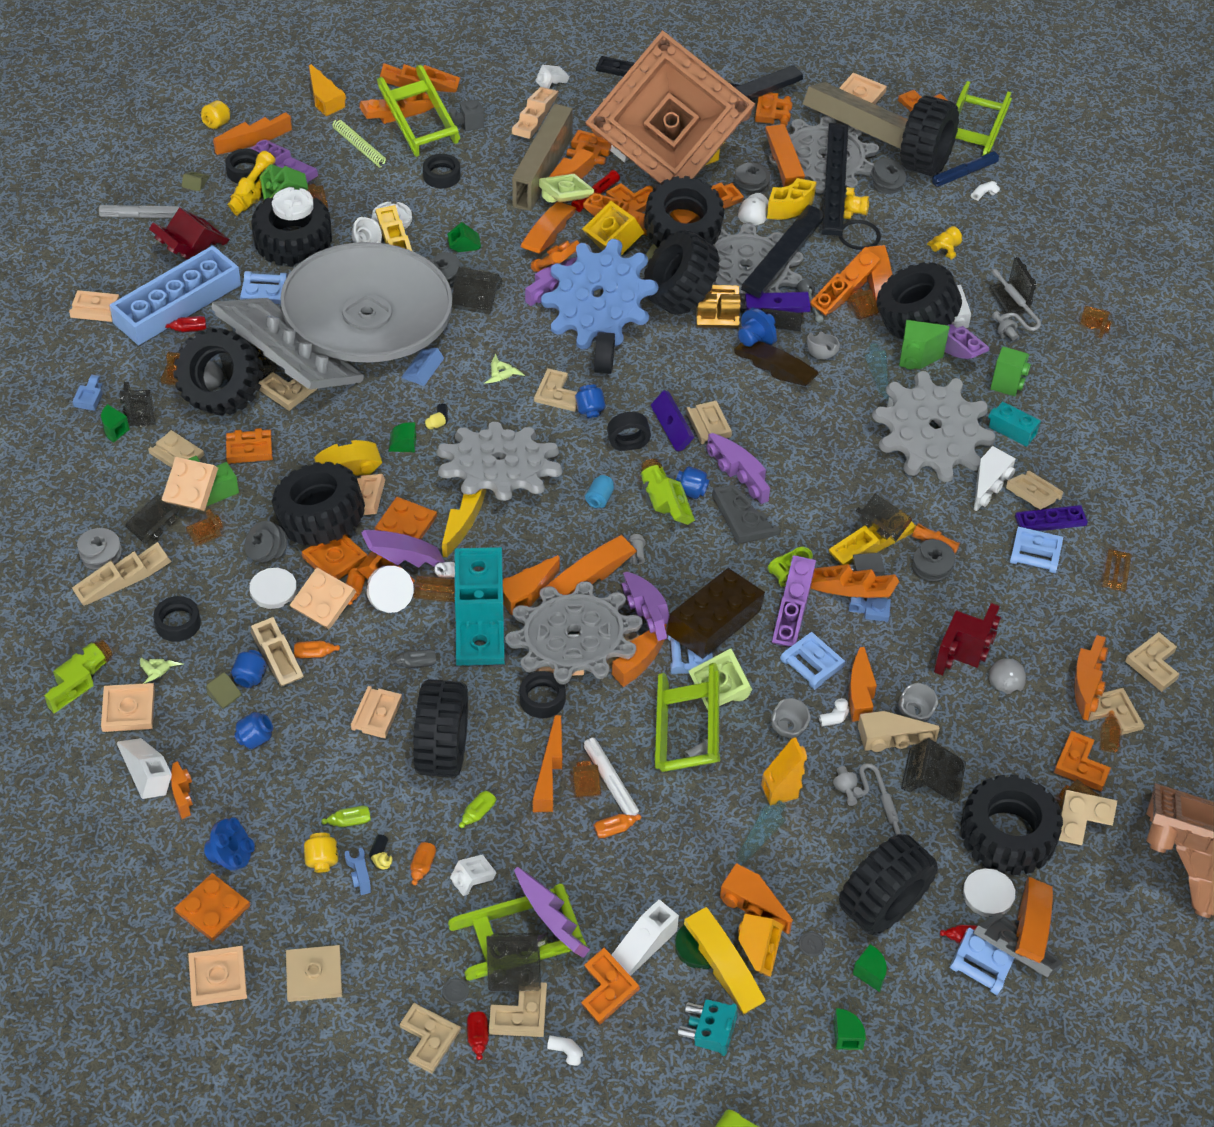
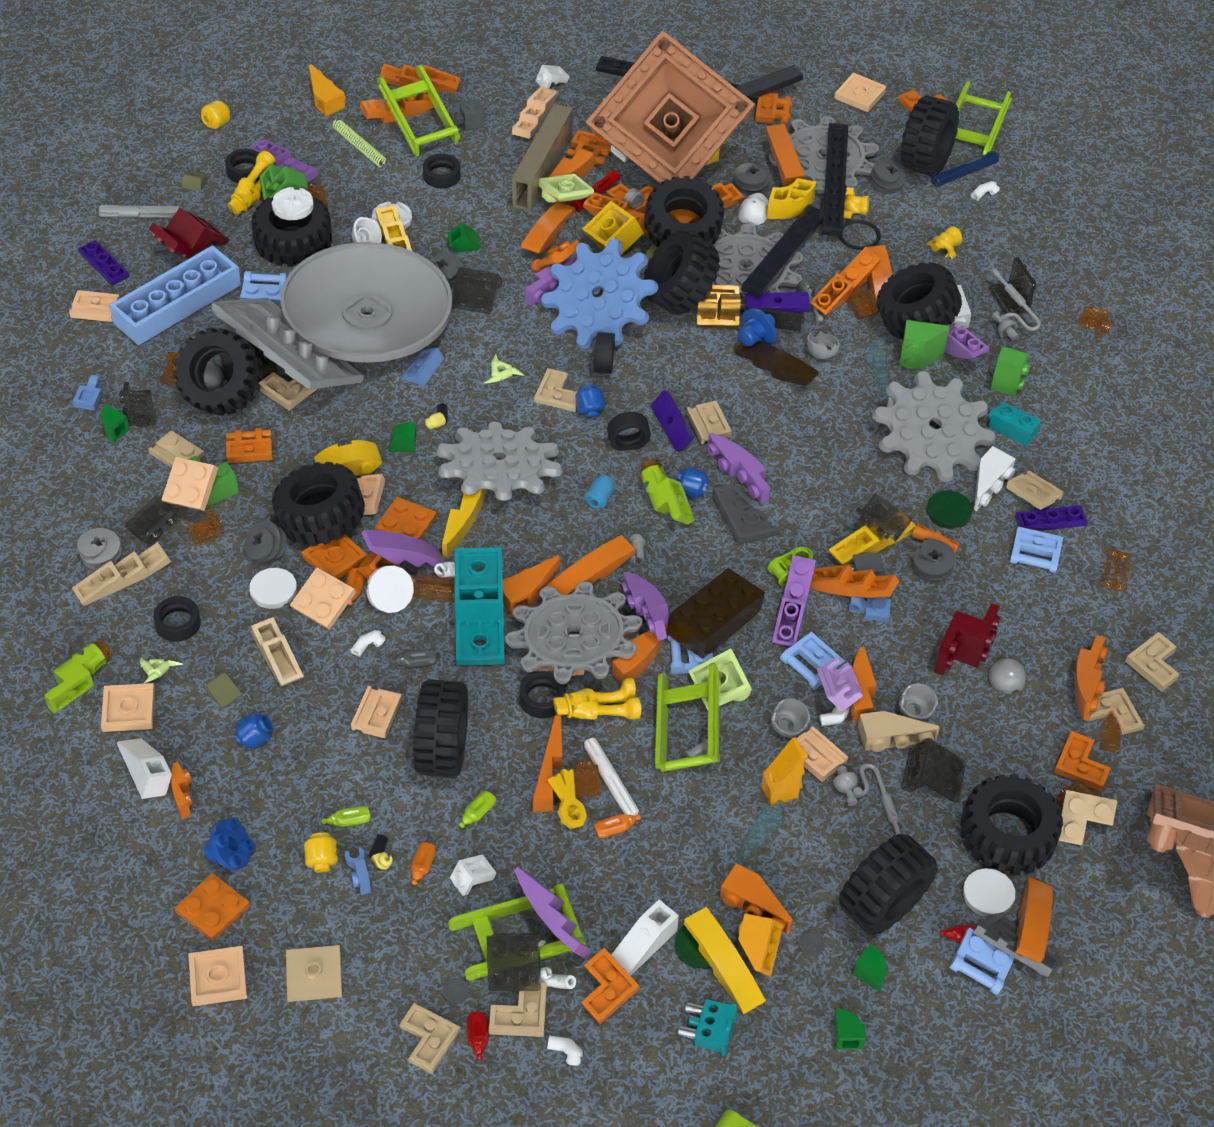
(103, 263): none -> dark purple tile
(188, 324): red piece -> none
(249, 135): orange slope -> none
(249, 668): blue head -> none
(313, 649): orange piece -> none
(365, 640): none -> white arm
(557, 980): none -> white arm
(570, 809): none -> yellow piece
(587, 703): none -> yellow piece
(634, 198): none -> light grey bush
(822, 754): none -> light nougat plate
(840, 684): none -> lavender hinge
(856, 112): dark tan brick -> none
(949, 509): none -> dark green tile

